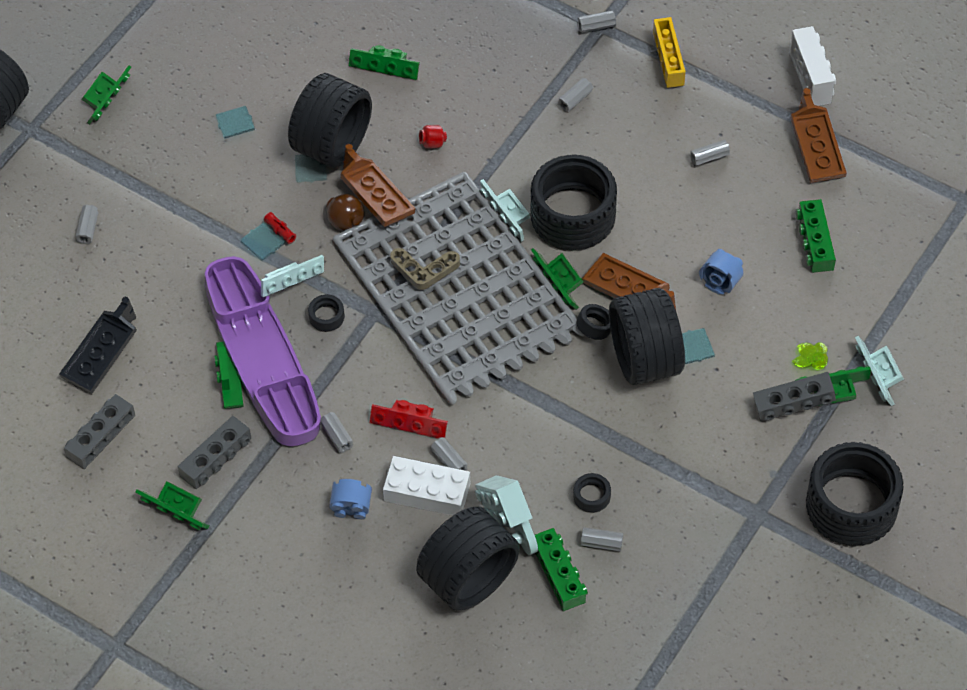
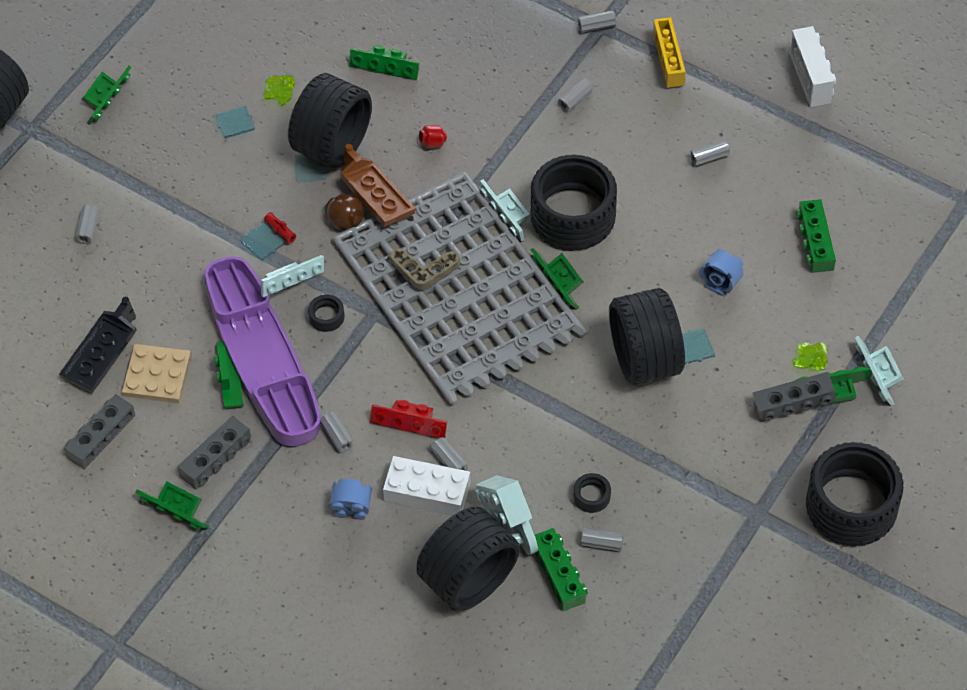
(156, 373): none -> tan plate
(277, 88): none -> clear neon green plate
(589, 329): black tyre -> none
(621, 279): dark orange hinge -> none
(817, 141): dark orange hinge -> none

